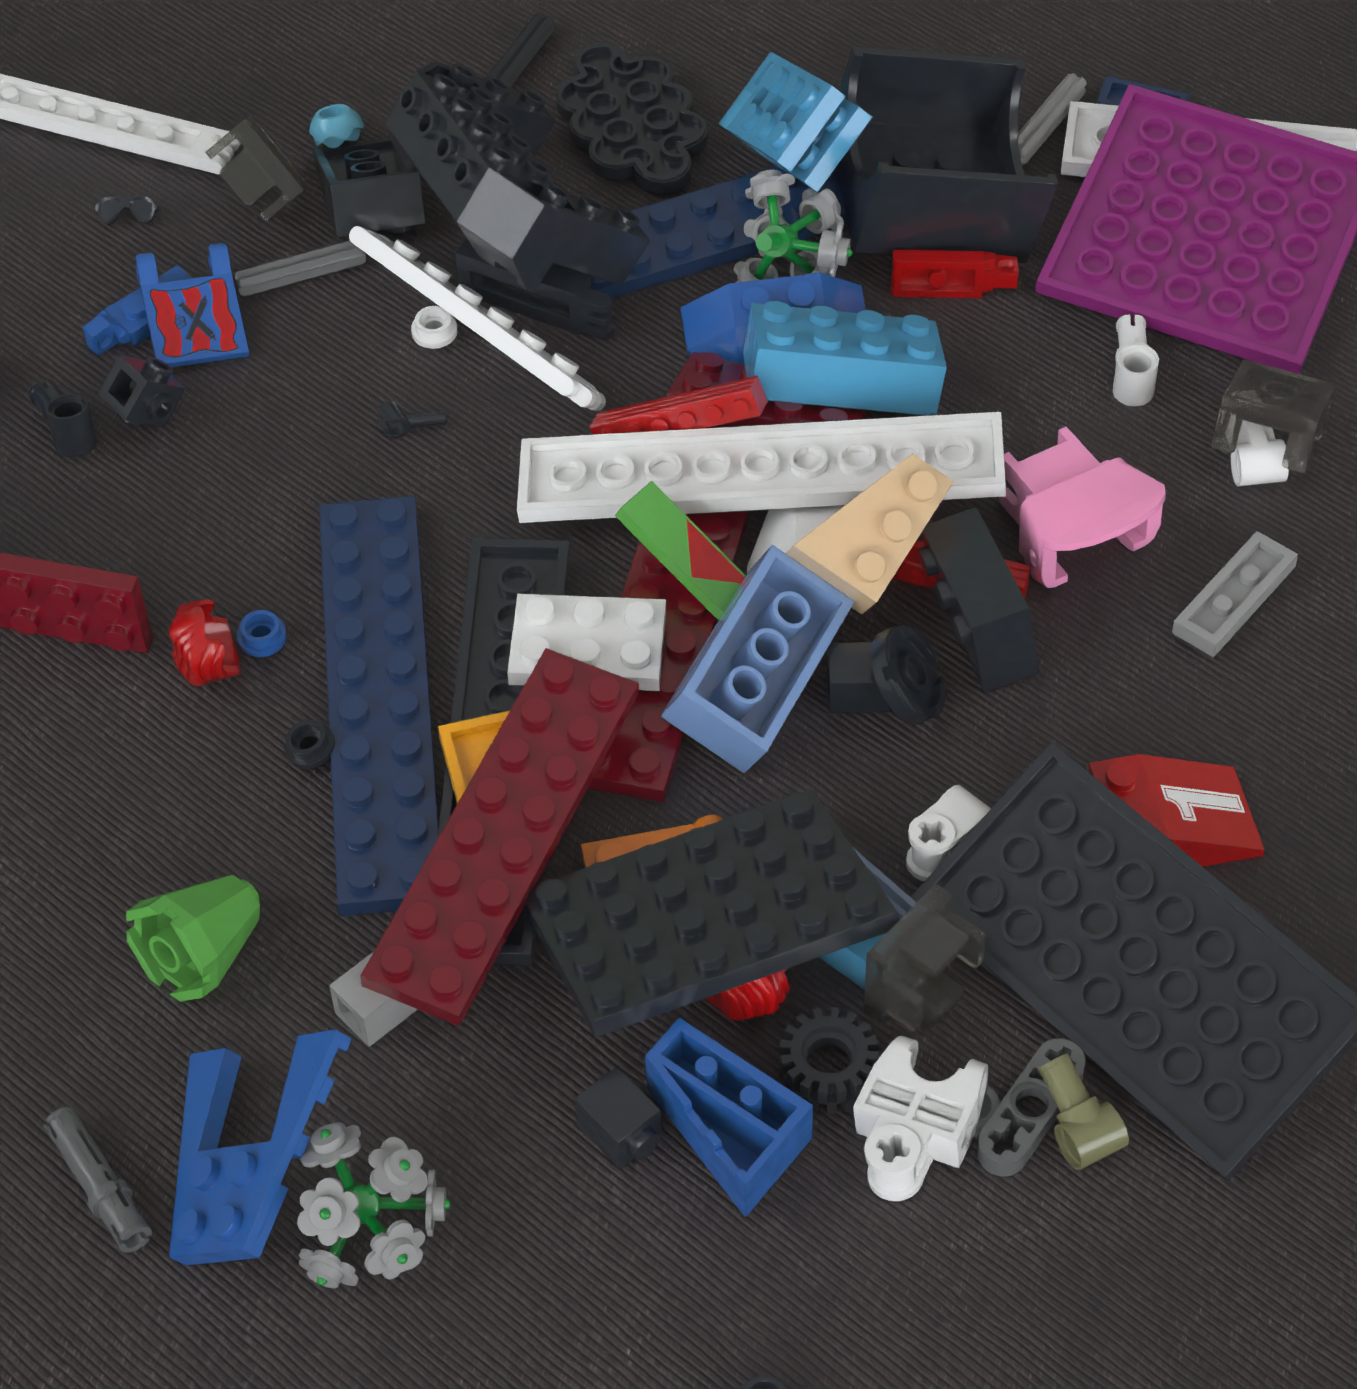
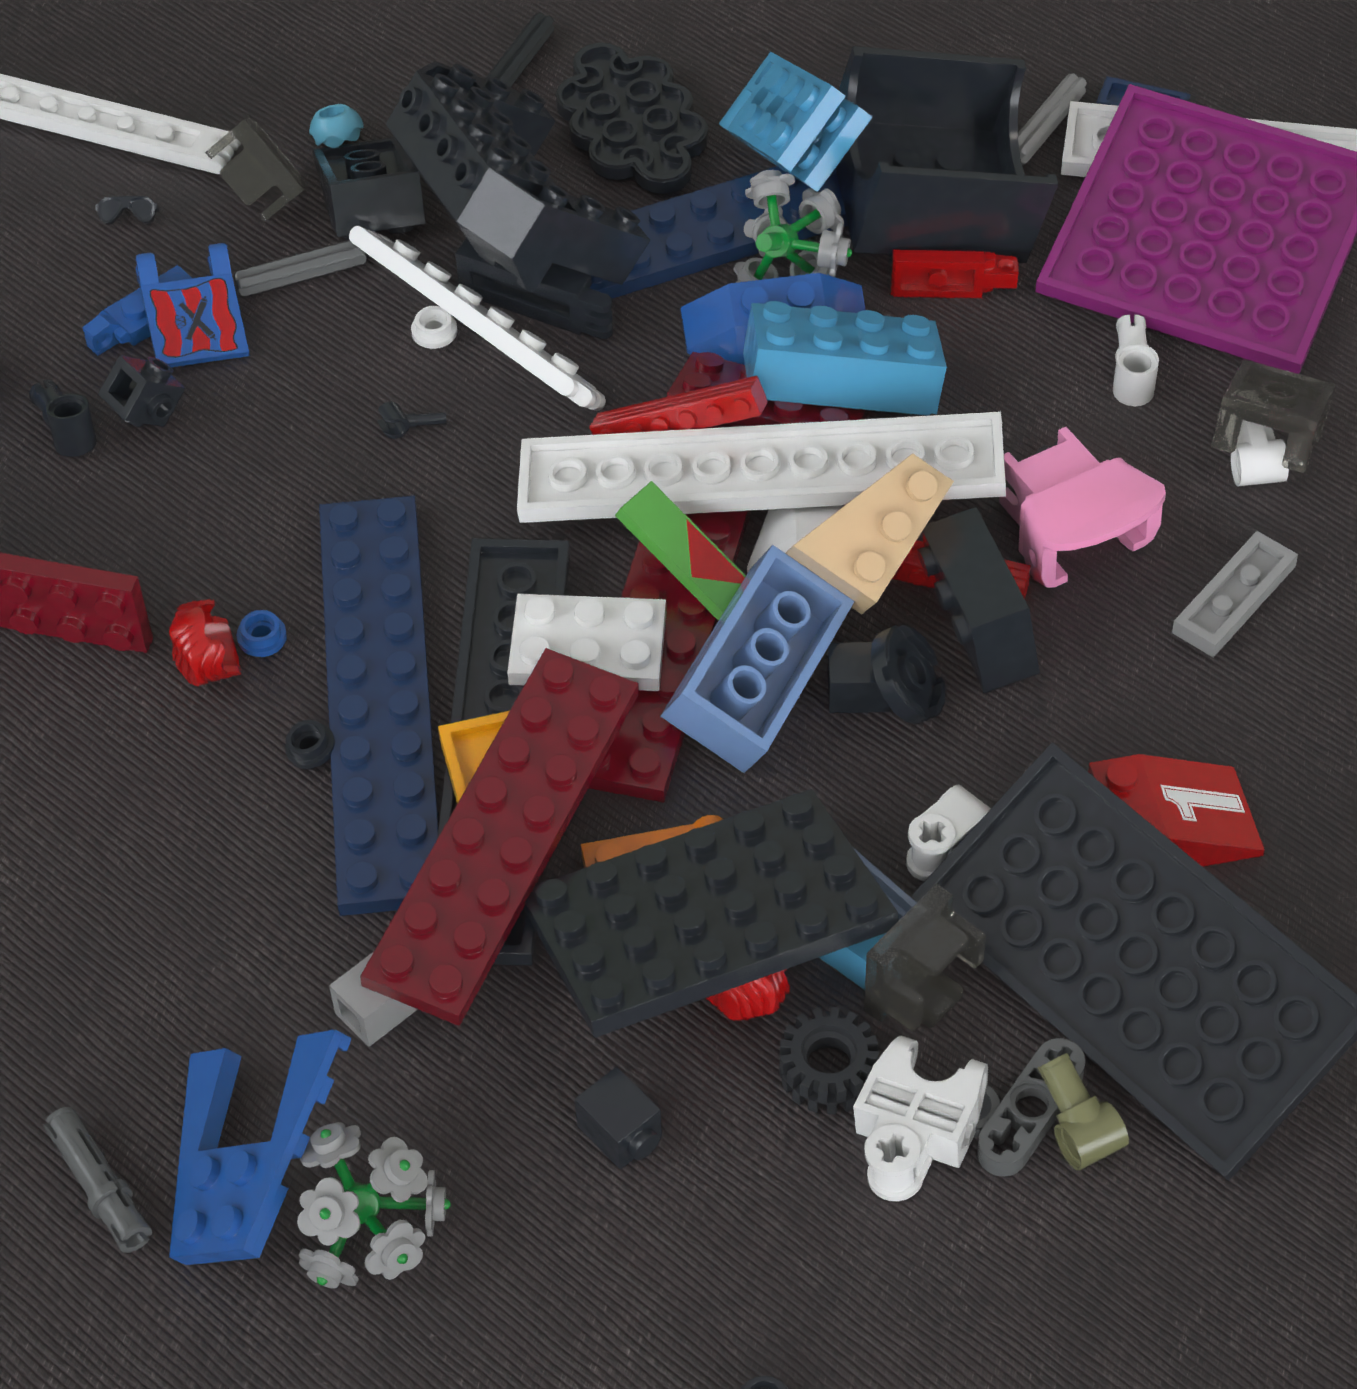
(193, 933): bright green cone -> none
(728, 1112): blue wedge -> none

